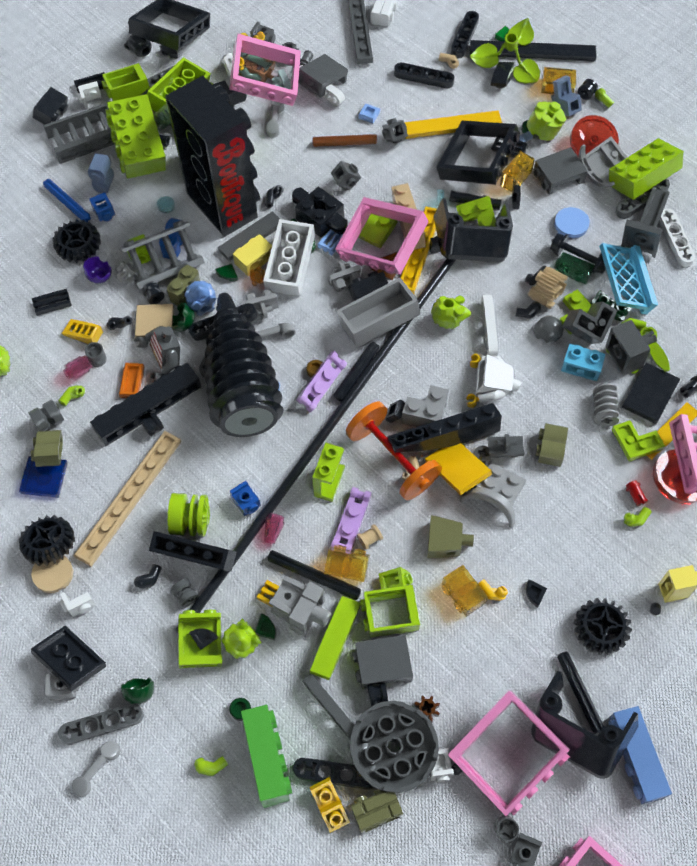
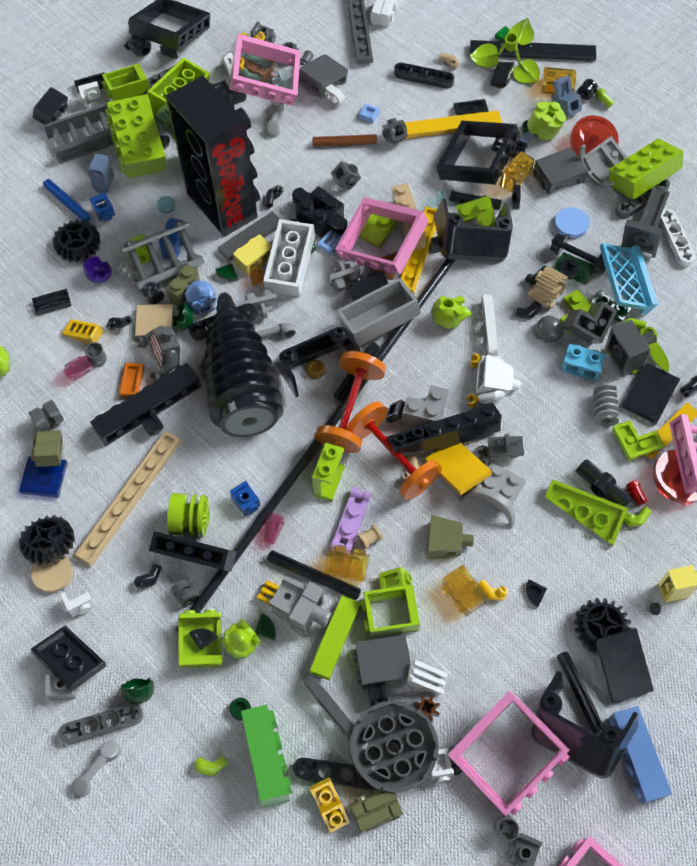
(71, 393): lime arm -> none
(311, 350): none -> black windscreen
(321, 381): lavender plate -> none
(362, 367): none -> orange piece
(439, 680): none -> white tile
(466, 34): black beam -> none
(469, 107): none -> black tile
(552, 445): olive brick -> none
(570, 272): none -> black wheel
(590, 510): none -> lime wing
(602, 483): none -> black piece
(624, 665): none -> black tile

